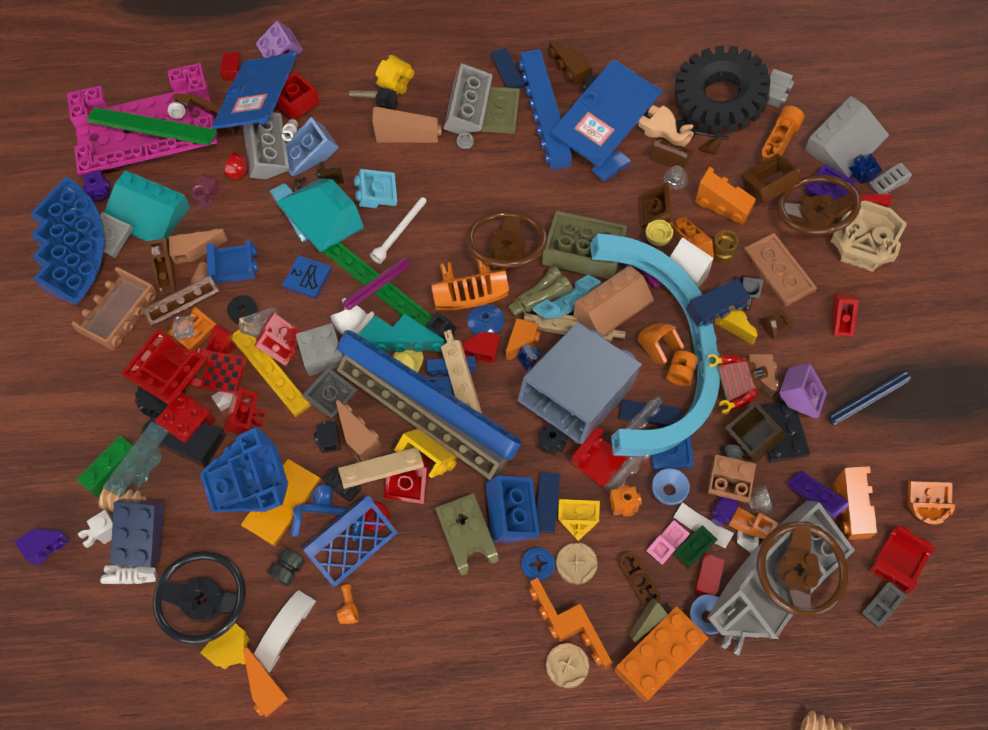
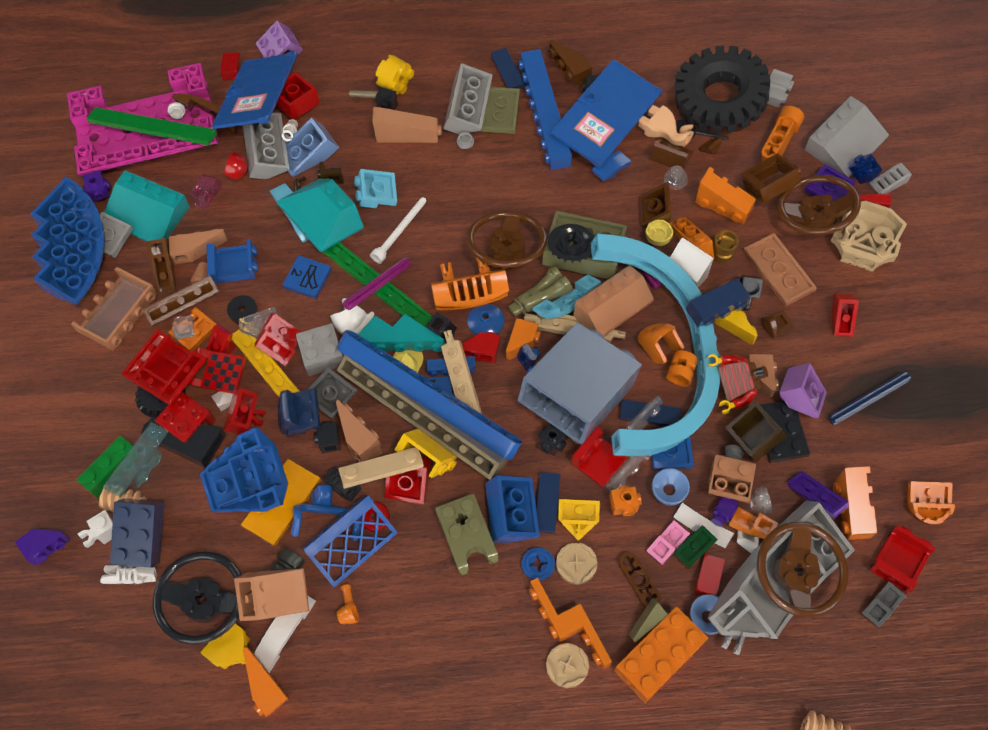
(271, 594): none -> nougat slope
(298, 412): none -> dark blue piece
(563, 235): none -> black gear

